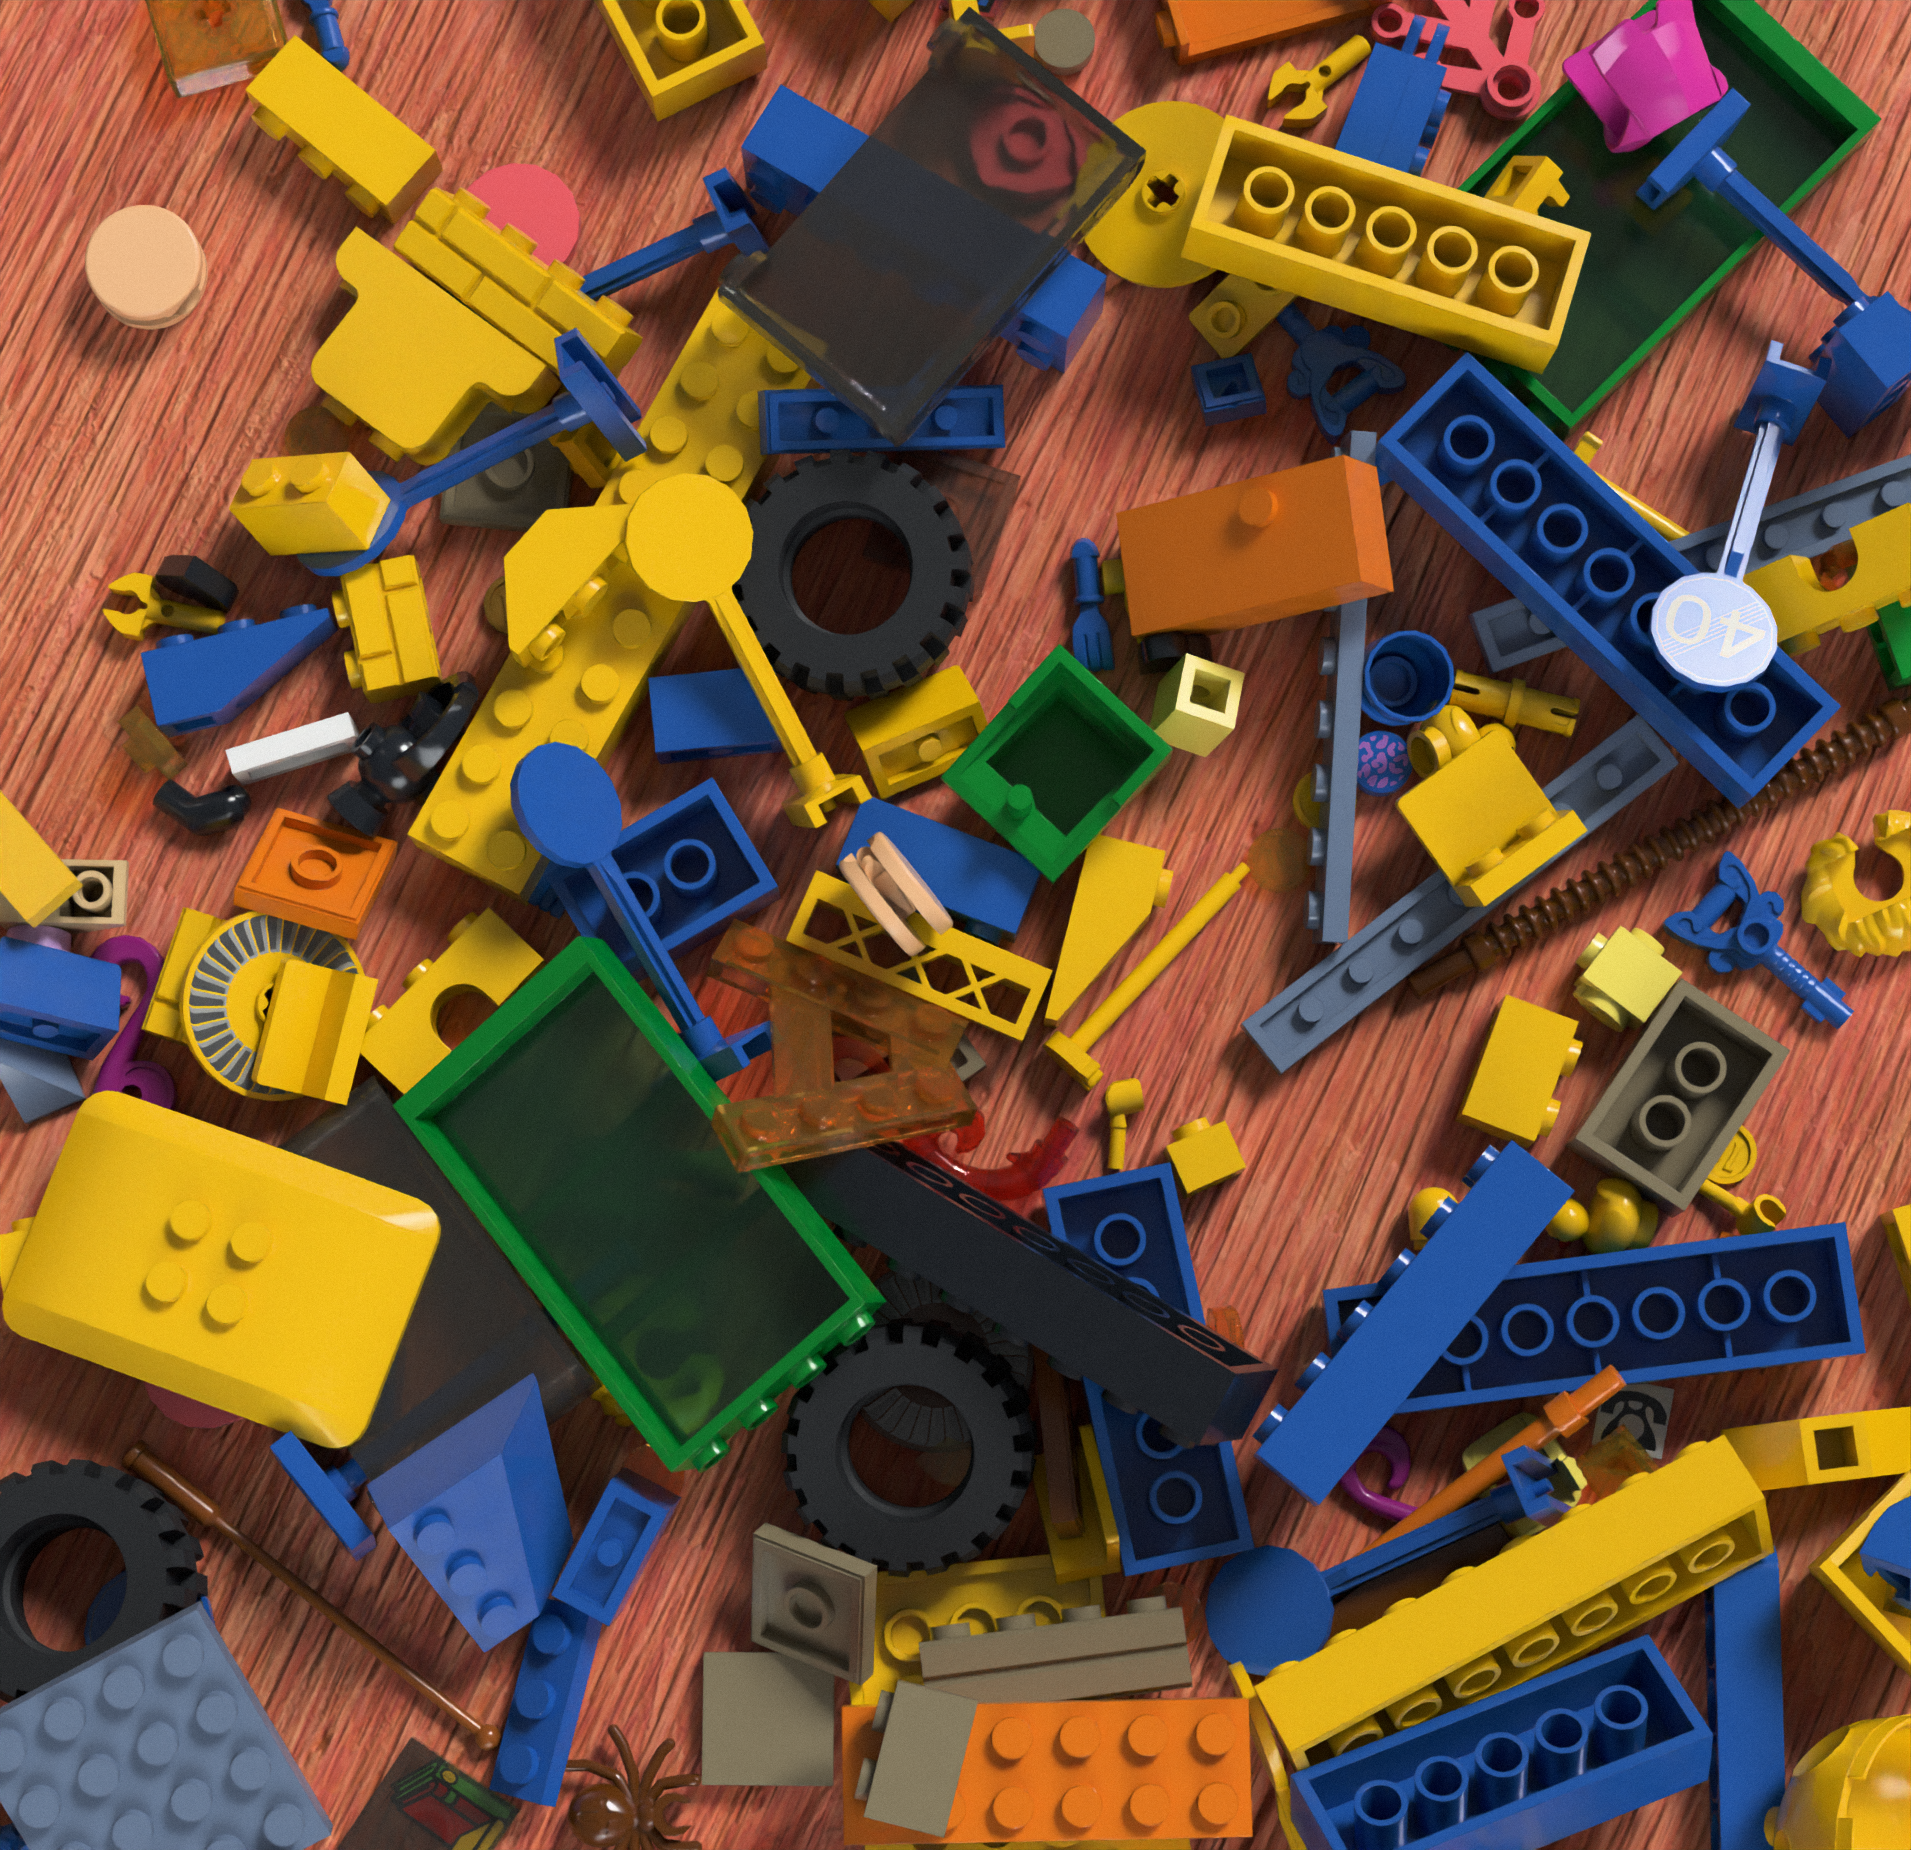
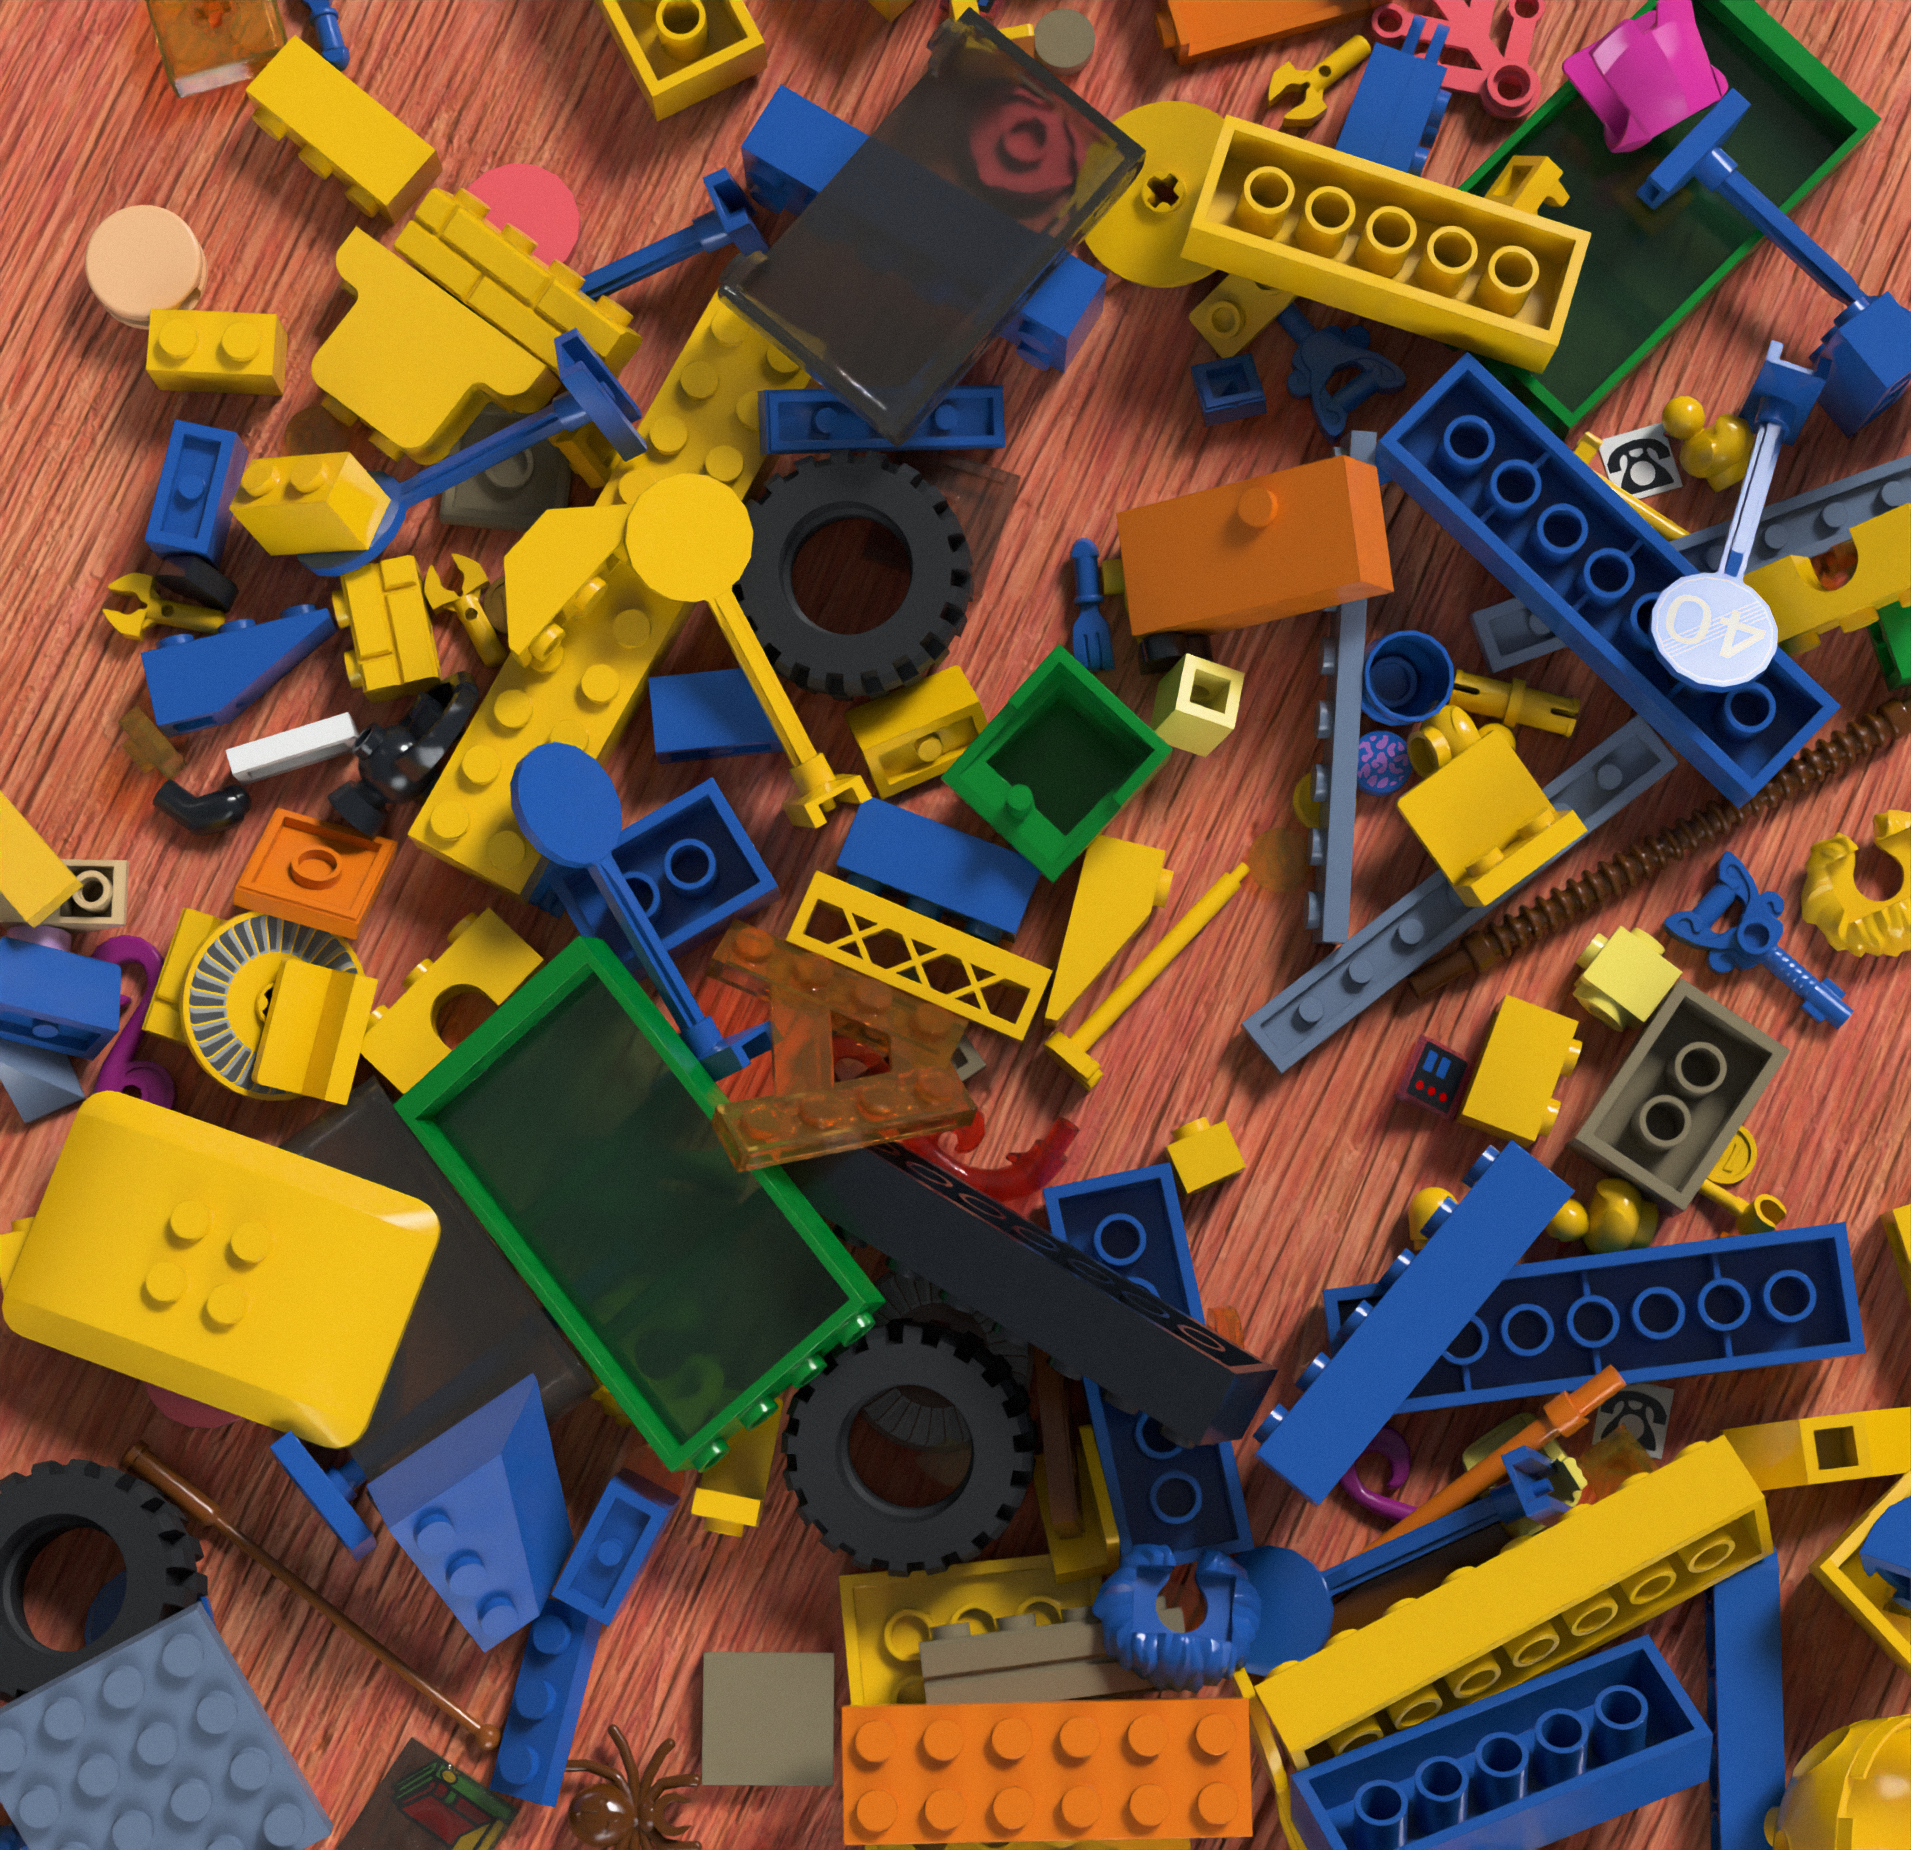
(195, 492): none -> blue panel
(217, 352): none -> yellow brick
(467, 608): none -> yellow bar
(736, 1486): none -> yellow bracket
(813, 1603): dark tan tile -> none
(893, 891): light nougat head -> none
(918, 1757): dark tan piece -> none
(1121, 1098): yellow hand -> none
(1168, 1657): none -> blue piece
(1434, 1078): none -> slope
(1641, 462): none -> sticker
(1712, 452): none -> yellow animal

